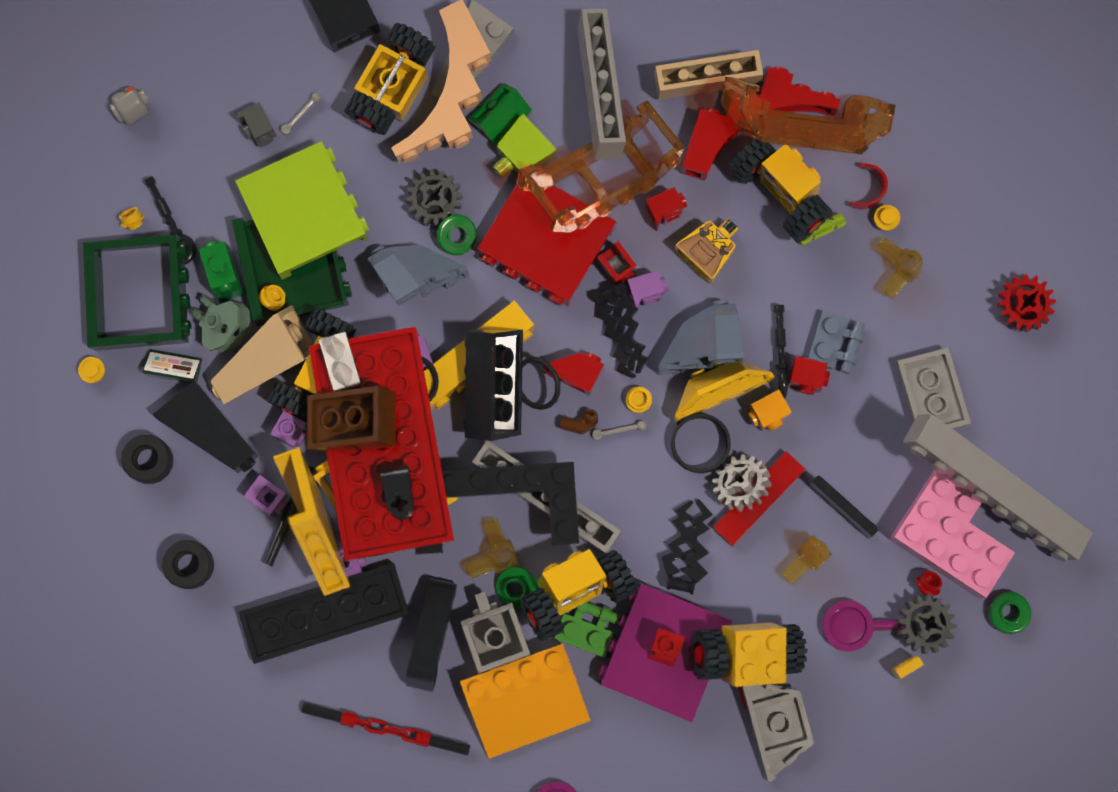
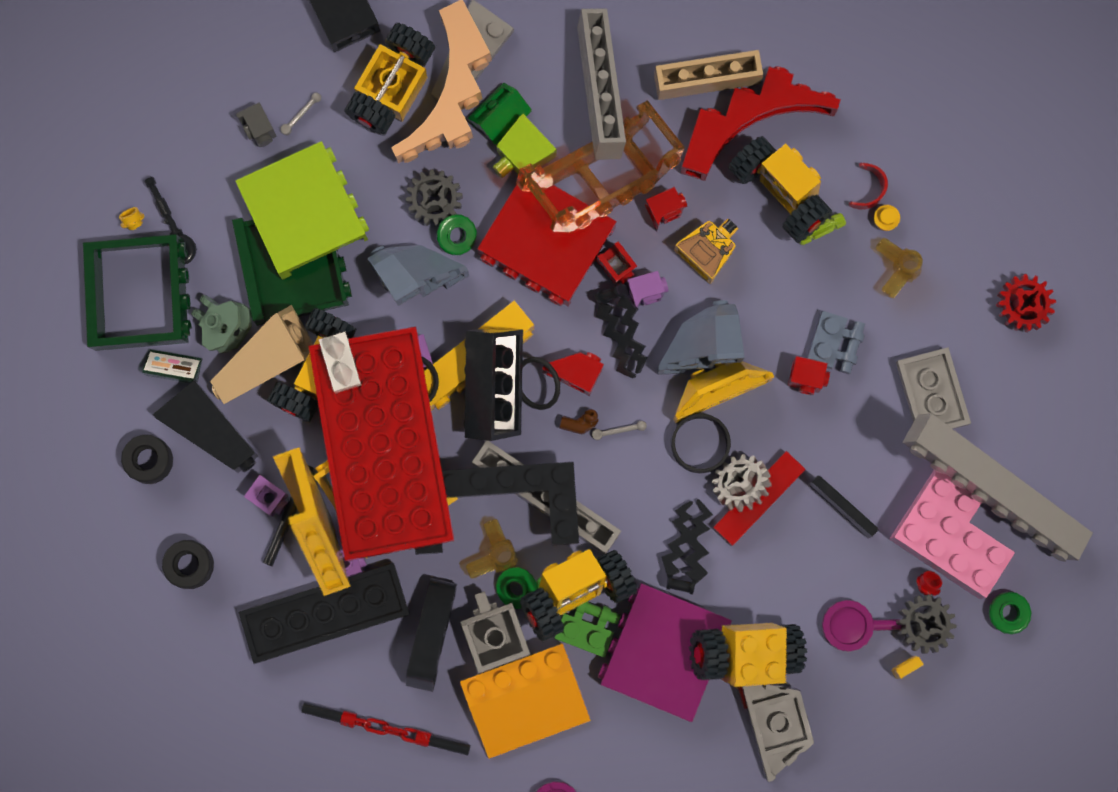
(91, 370): yellow plate -> none
(130, 105): light grey head -> none
(221, 270): green torso -> none
(272, 297): yellow plate -> none
(290, 430): medium lavender brick -> none
(351, 419): reddish brown slope -> none
(398, 486): black piece -> none
(638, 399): yellow plate -> none
(666, 647): red window -> none
(769, 411): light orange brick -> none
(780, 336): black piece -> none
(810, 555): clear yellow axle -> none
(848, 134): clear orange windscreen -> none

